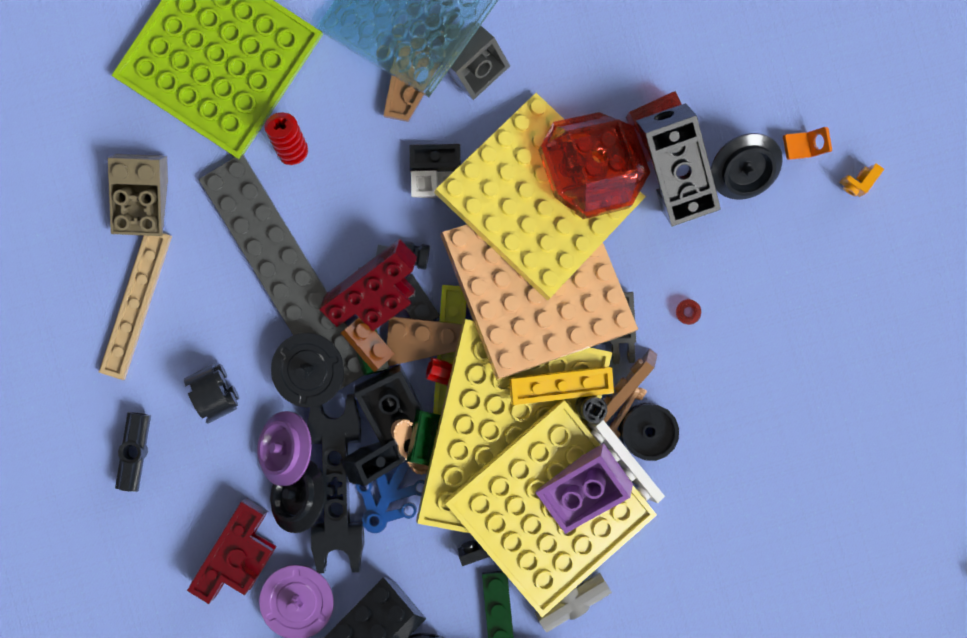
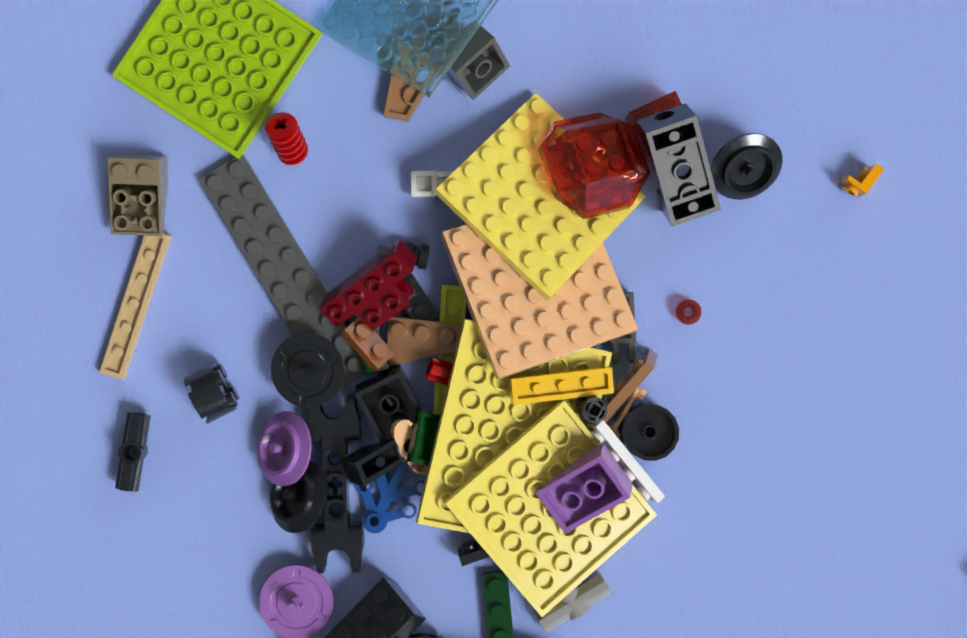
(236, 556): dark red piece -> none
(435, 157): black plate -> none
(804, 145): orange bracket -> none

